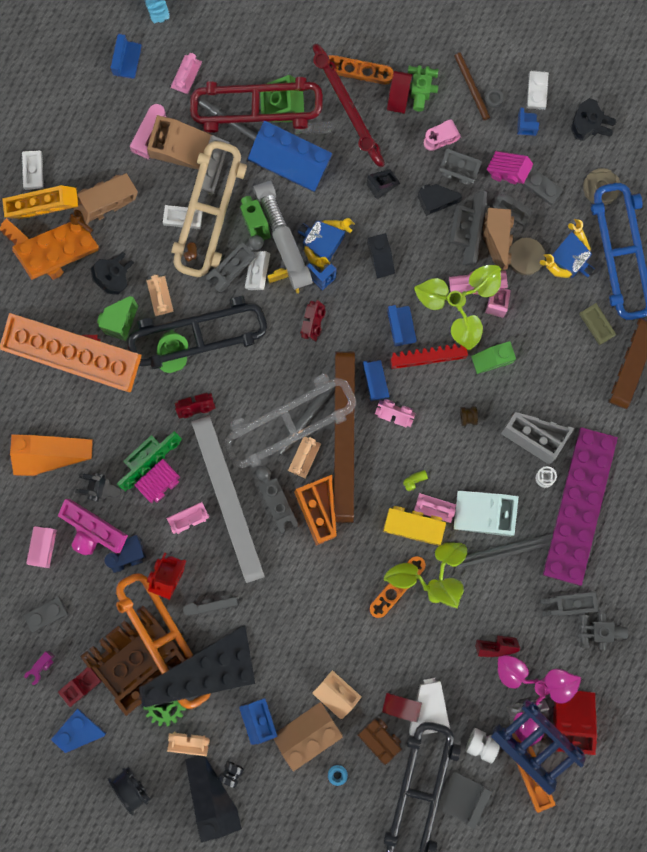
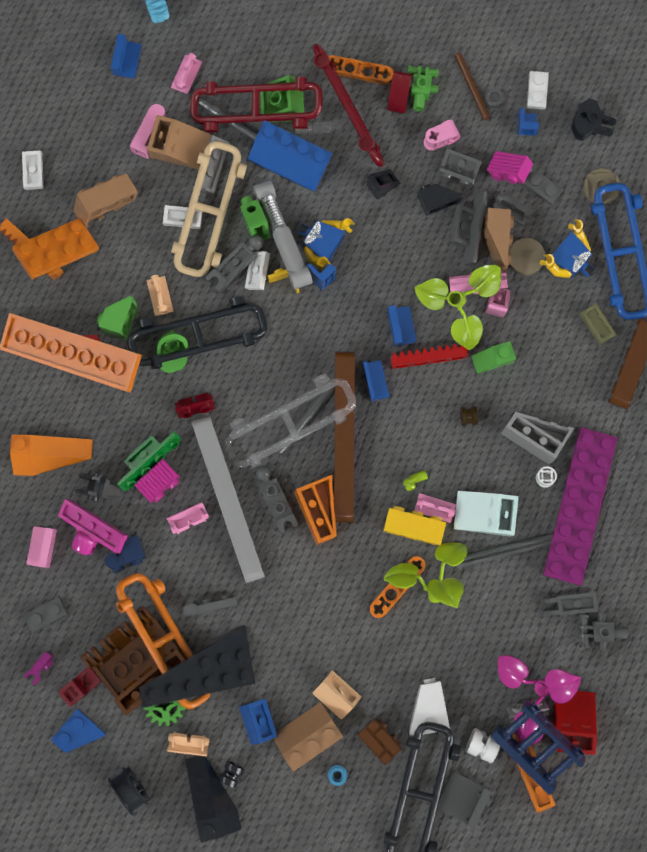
(40, 202): light orange brick -> none
(76, 219): reddish brown hand -> none
(111, 274): black hinge -> none
(166, 576): red hinge -> none
(192, 251): reddish brown arm -> none
(304, 457): light nougat hinge -> none
(315, 312): dark red hinge -> none
(381, 255): black slope -> none
(389, 409): bright pink hinge -> none
(401, 707): dark red slope -> none
(502, 647): dark red slope -> none

